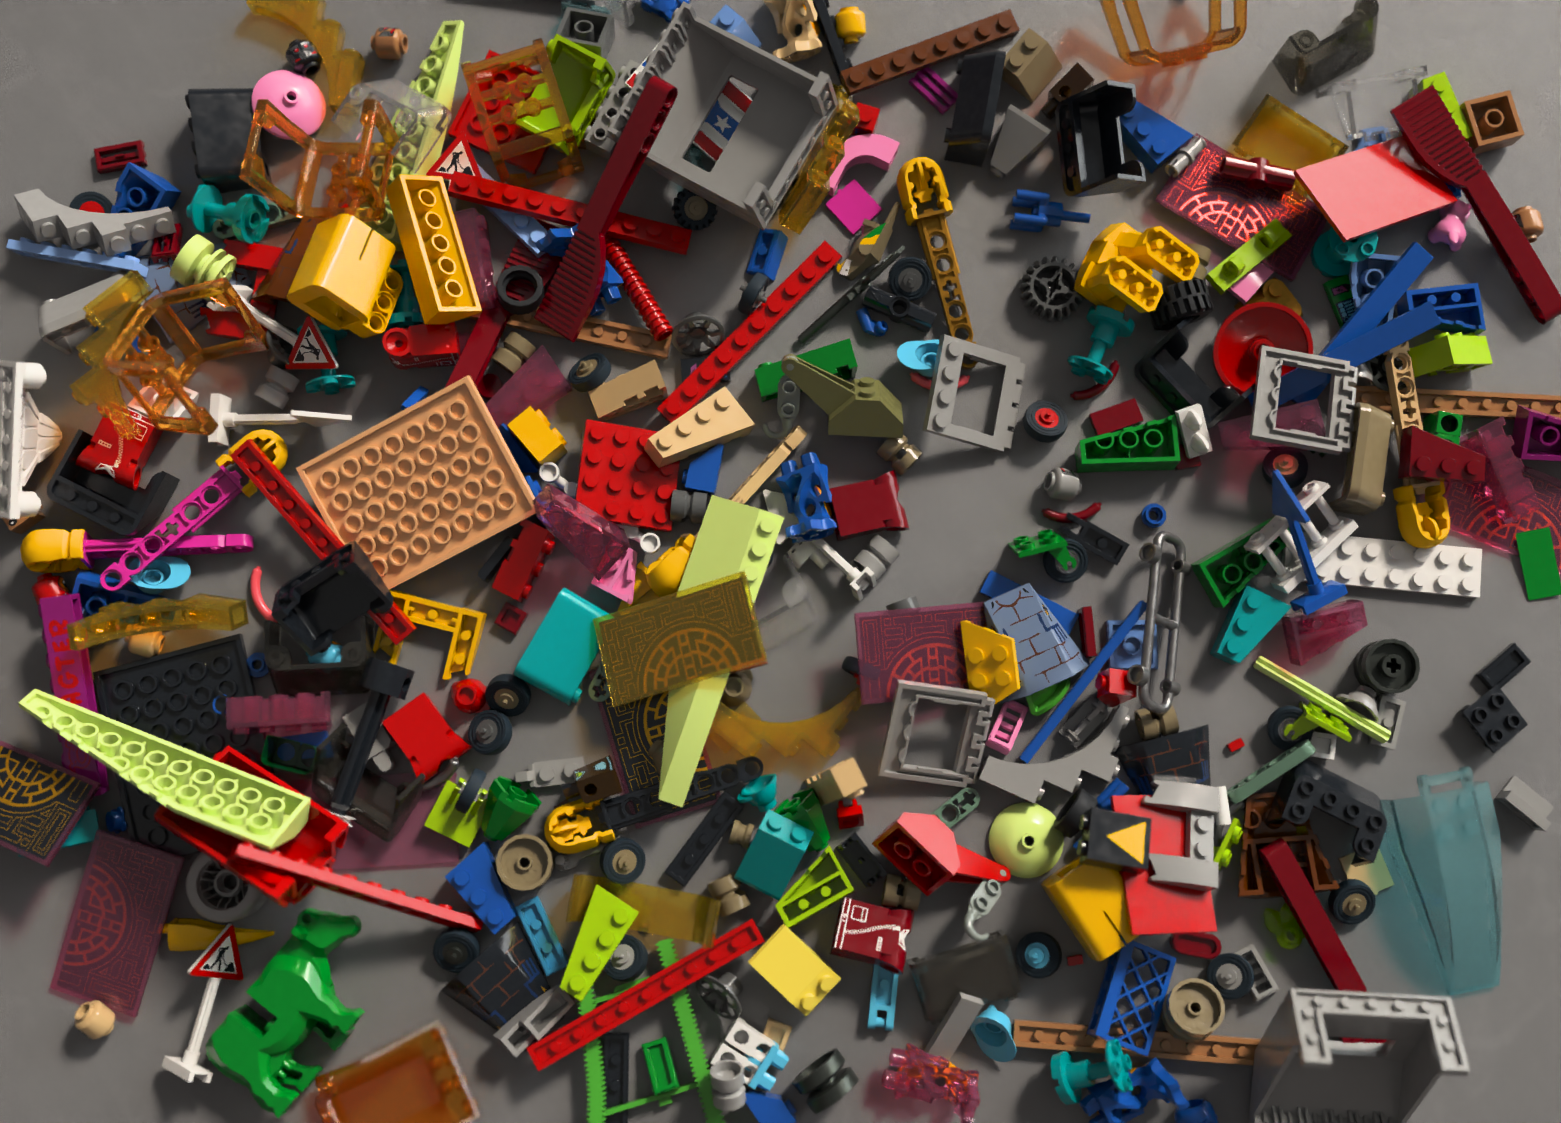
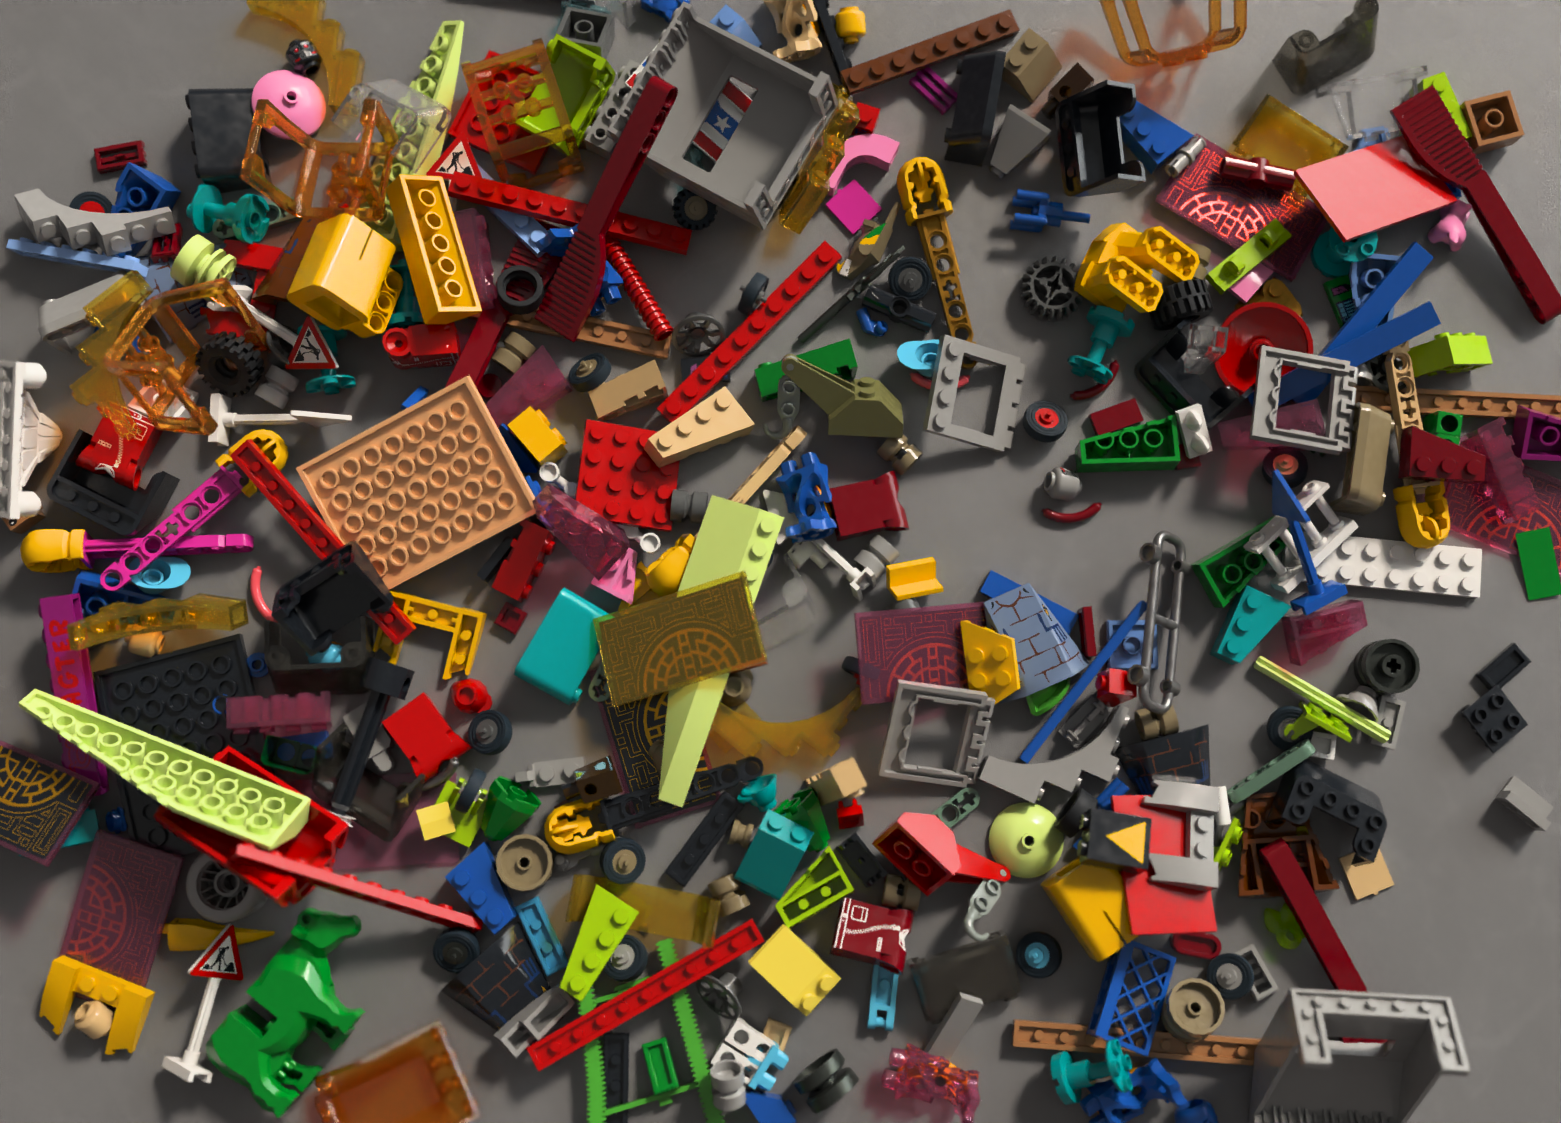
(48, 586): red head -> none
(129, 999): none -> yellow wedge
(223, 375): none -> black tyre
(389, 43): medium nougat head -> none
(436, 820): none -> light yellow piece
(508, 695): black wheel -> none
(704, 471): blue slope -> none
(767, 253): blue slope -> none
(912, 578): none -> yellow panel
(993, 1034): medium azure piece -> none
(997, 744): bright pink slope -> none
(1062, 558): plate -> none
(1074, 960): red piece -> none
(1096, 539): black hinge -> none
(1160, 512): blue plate -> none
(1204, 347): none -> clear slope
(1236, 744): red piece -> none
(1352, 902): black wheel -> none
(1452, 870): clear light blue windscreen -> none
(1456, 307): blue wedge -> none
(1529, 222): medium nougat head -> none

